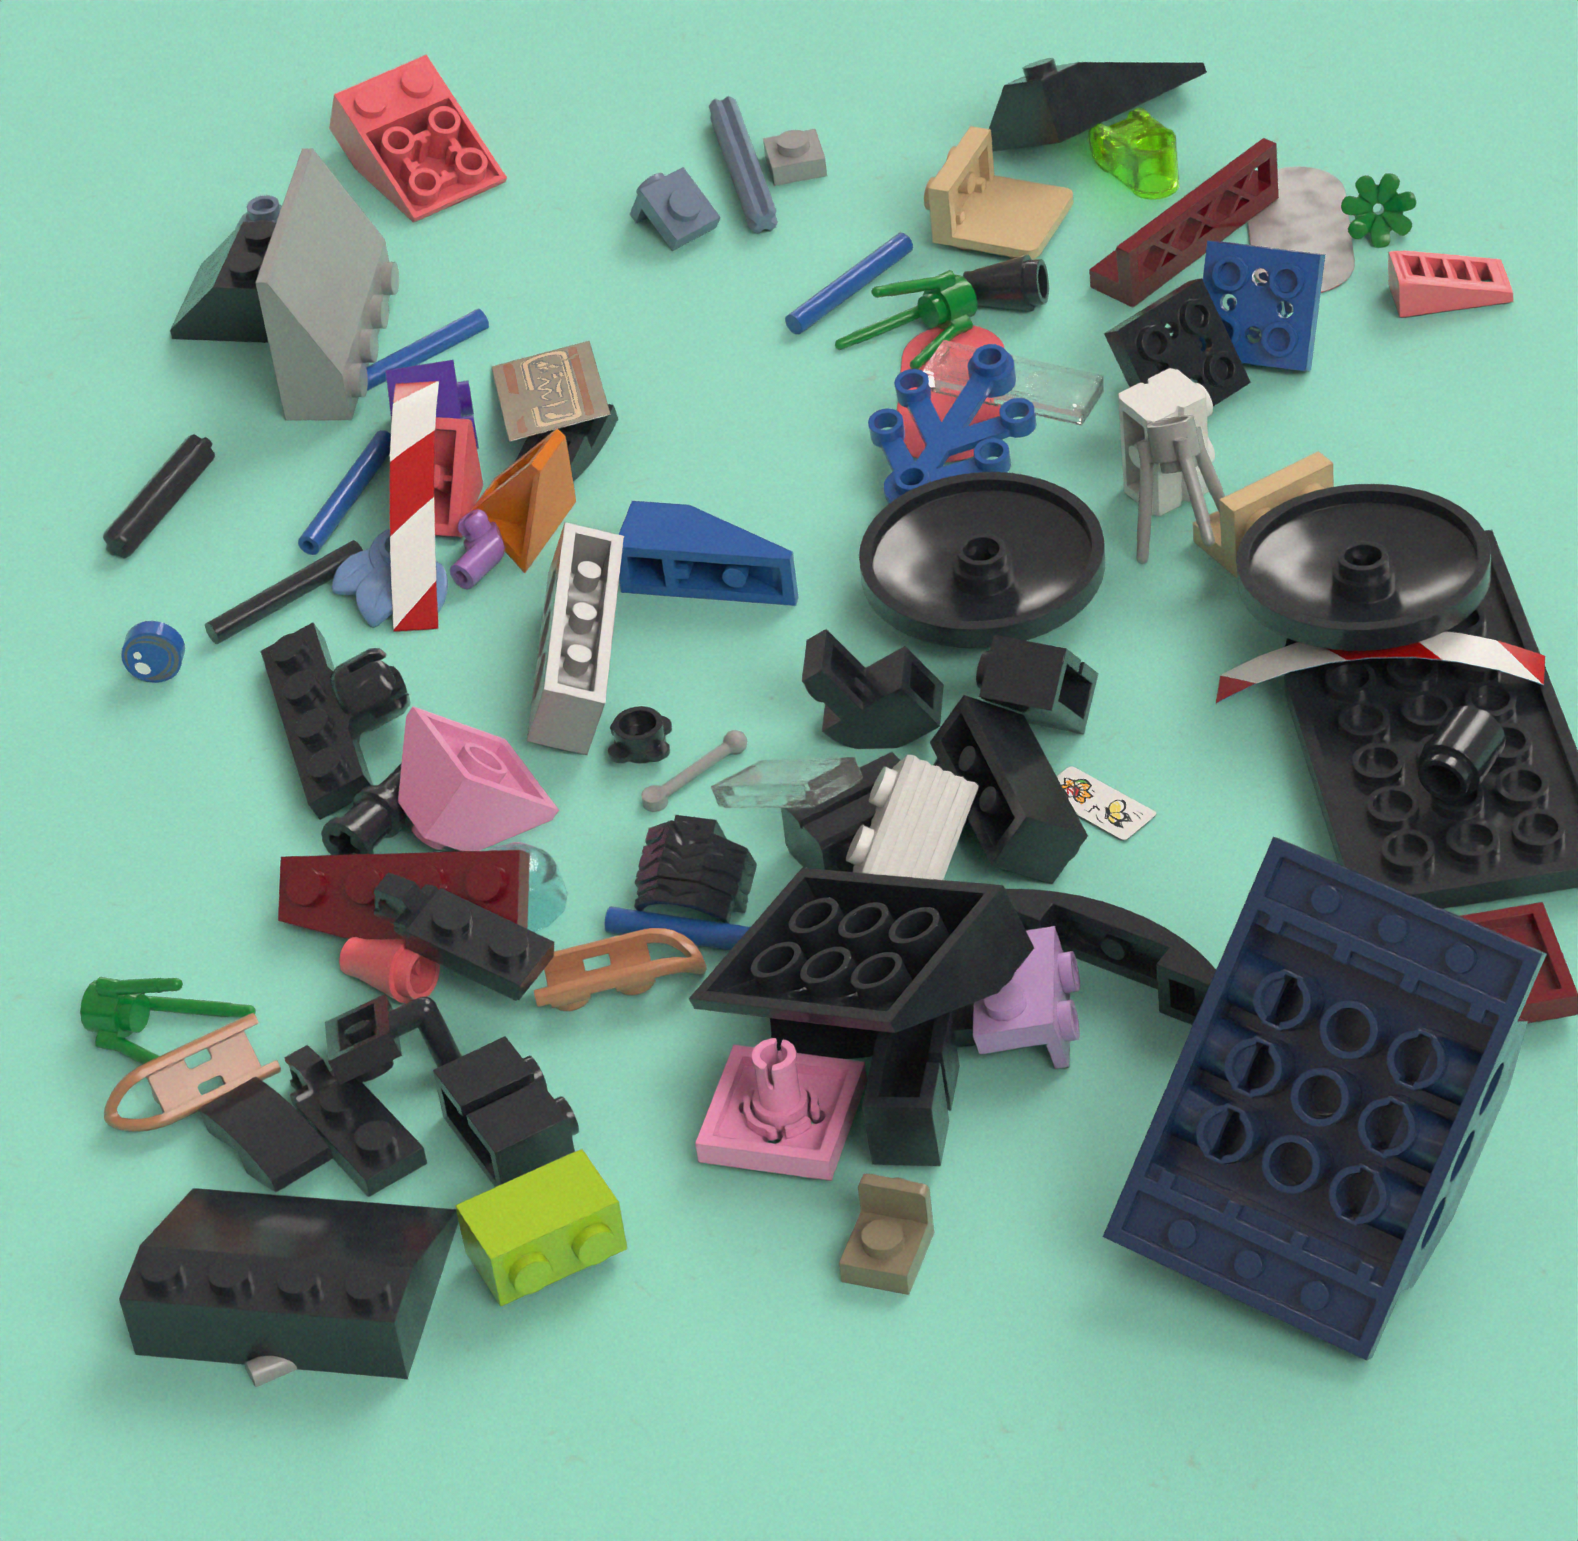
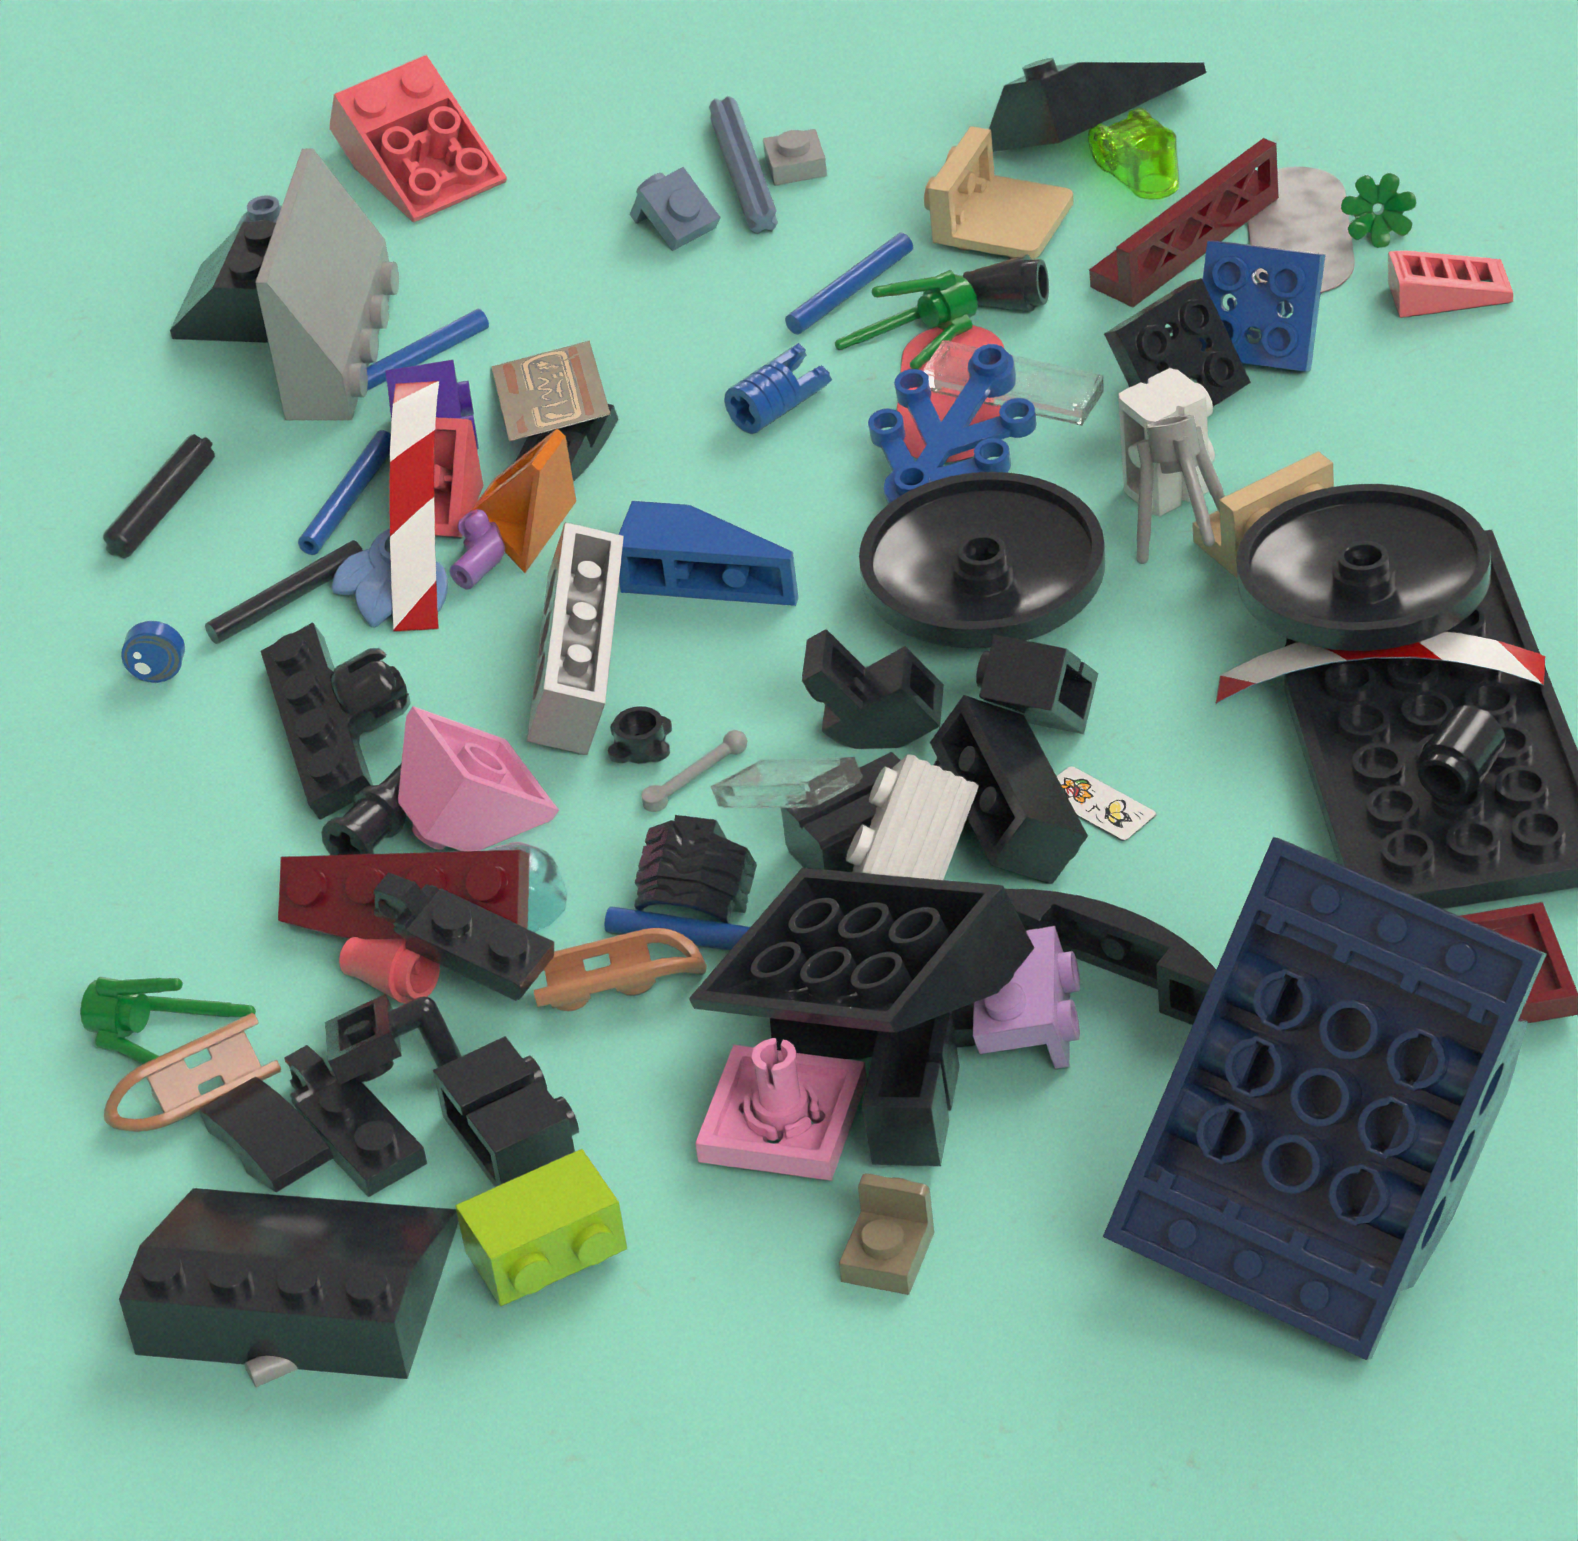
(773, 391): none -> blue hinge

